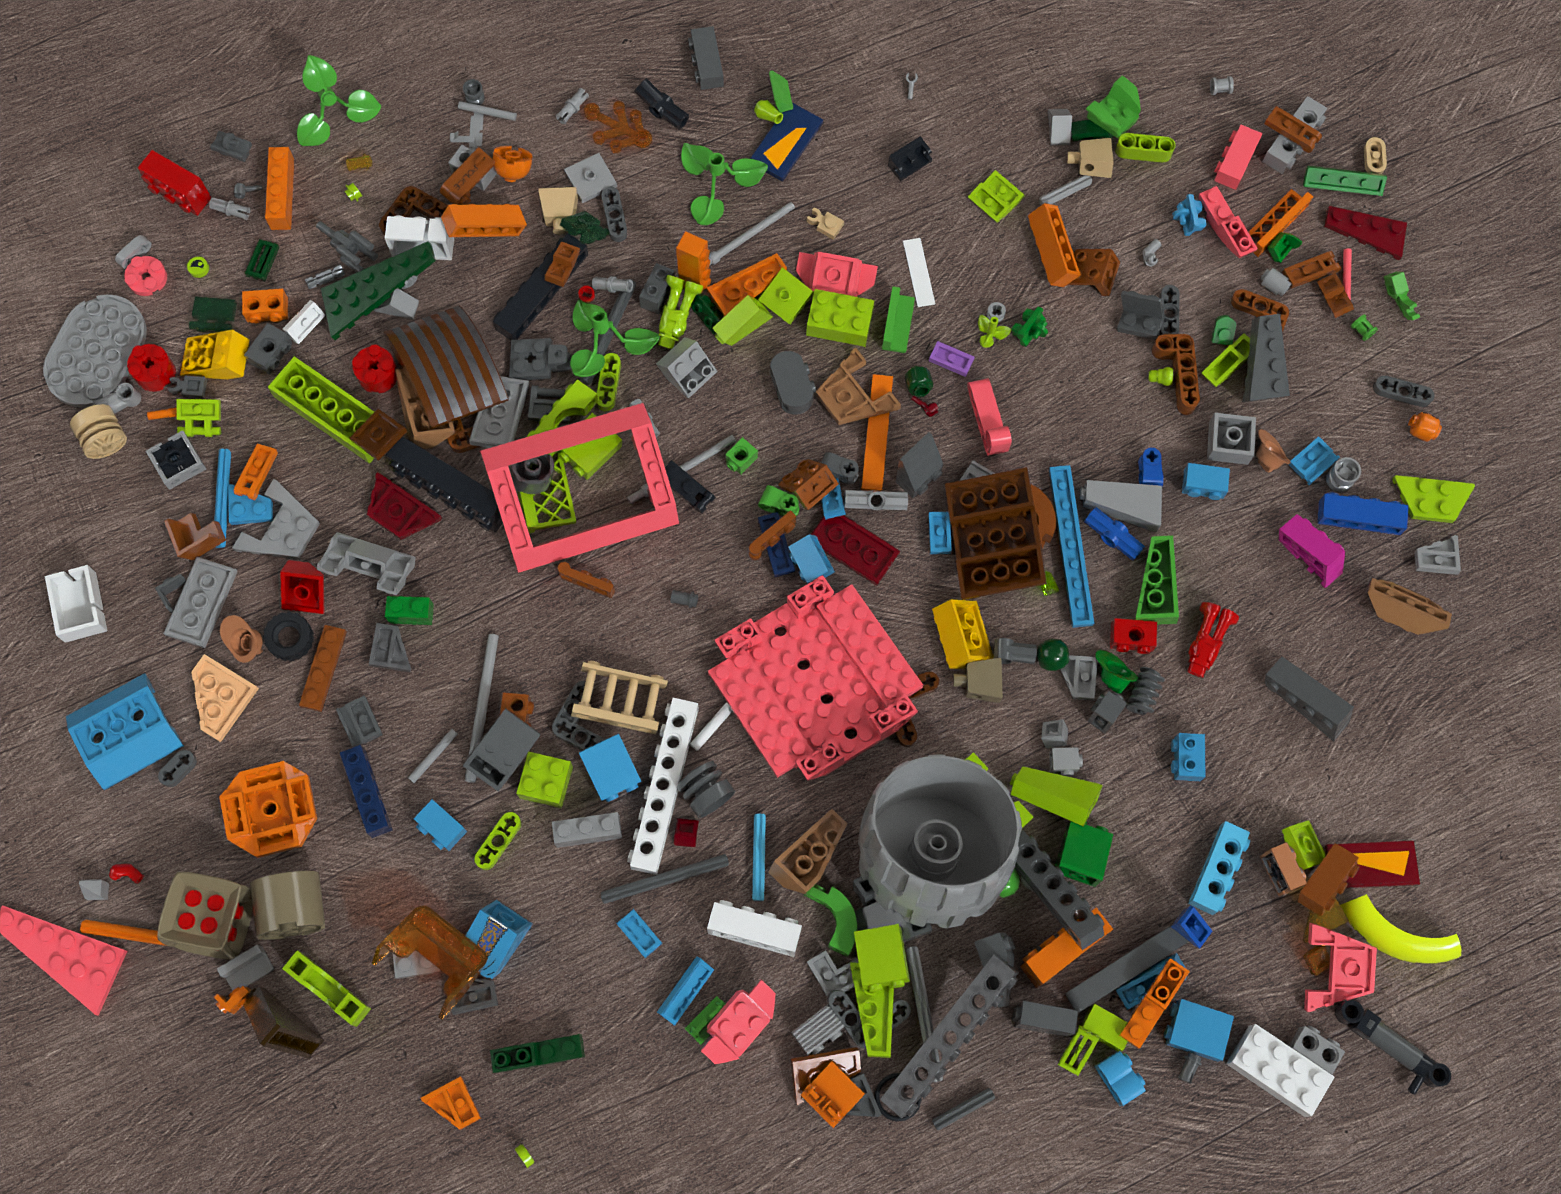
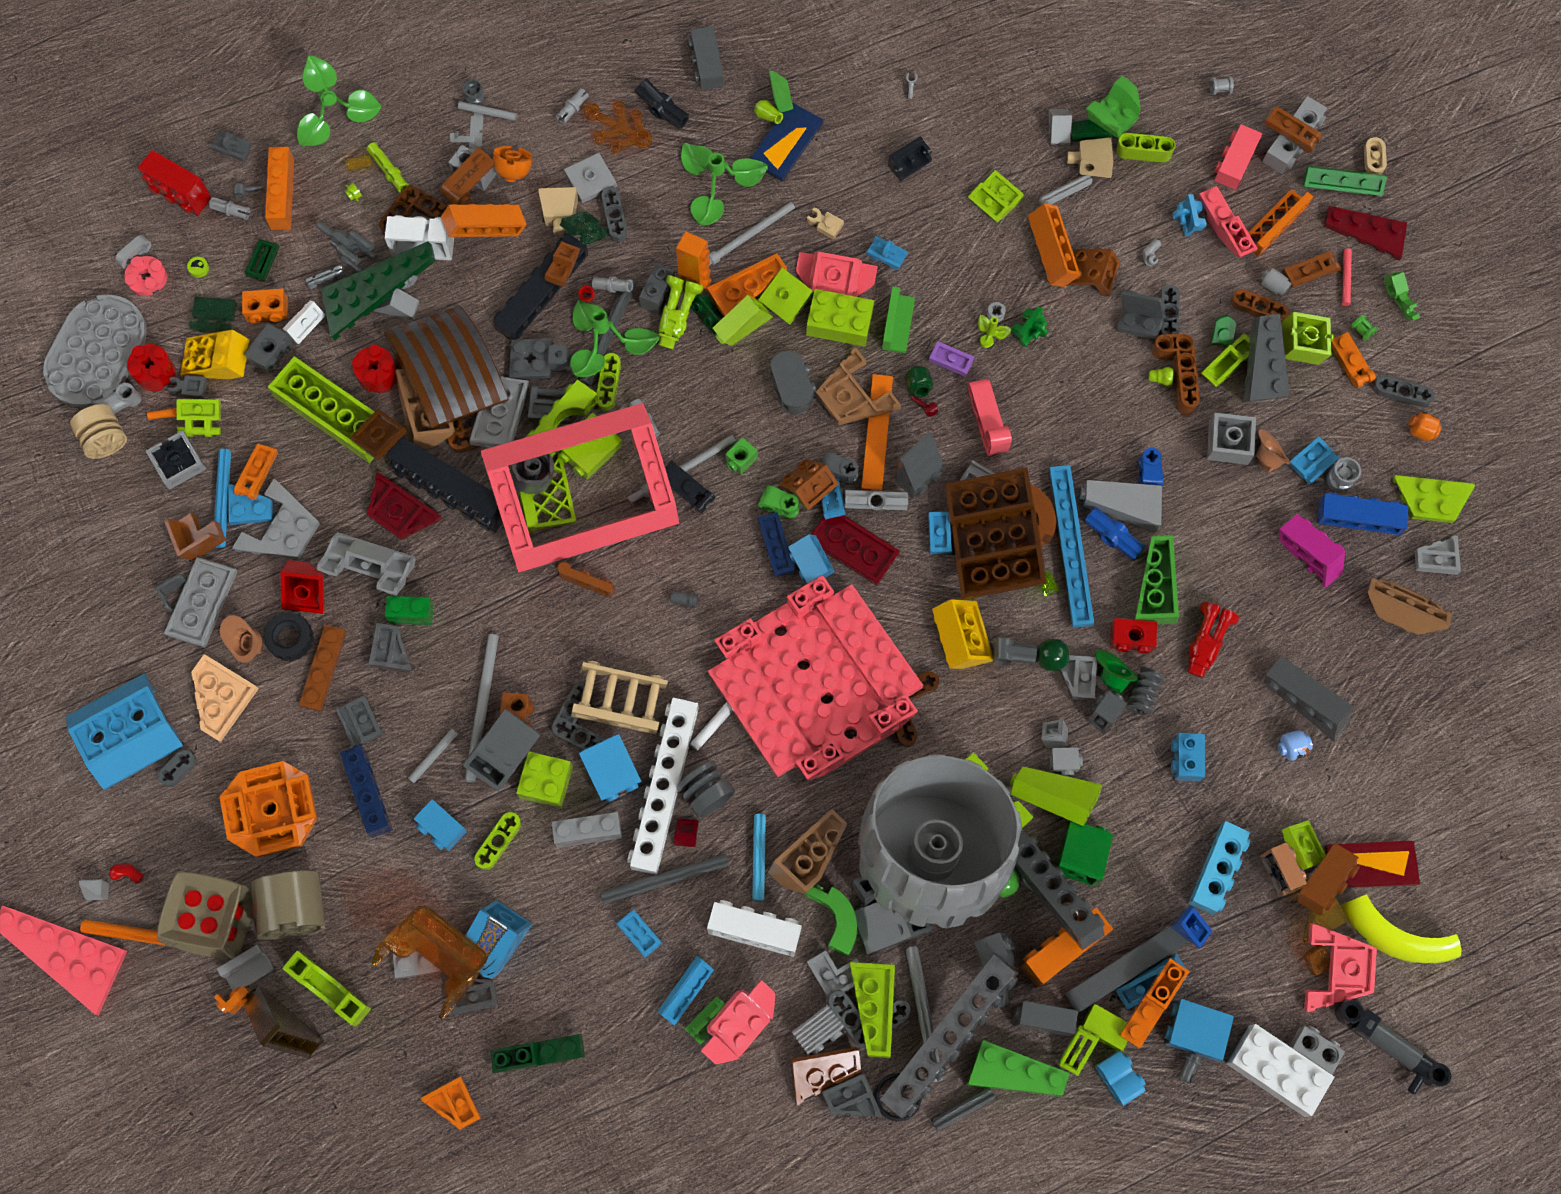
(76, 604): white piece -> none
(391, 173): none -> lime pin
(524, 1155): lime tile -> none
(687, 367): light grey slope -> none
(771, 536): dark orange plate -> none
(832, 1094): orange hinge -> none
(882, 957): lime brick -> none
(887, 253): none -> dark azure hips
(919, 272): white sticker -> none
(982, 680): dark tan torso -> none
(1010, 1071): none -> bright green wedge
(1205, 481): dark azure brick -> none
(1282, 245): green plate -> none
(1295, 745): none -> light blue head
(1307, 338): none -> lime brick
(1335, 295): dark orange slope -> none
(1352, 360): none -> orange plate

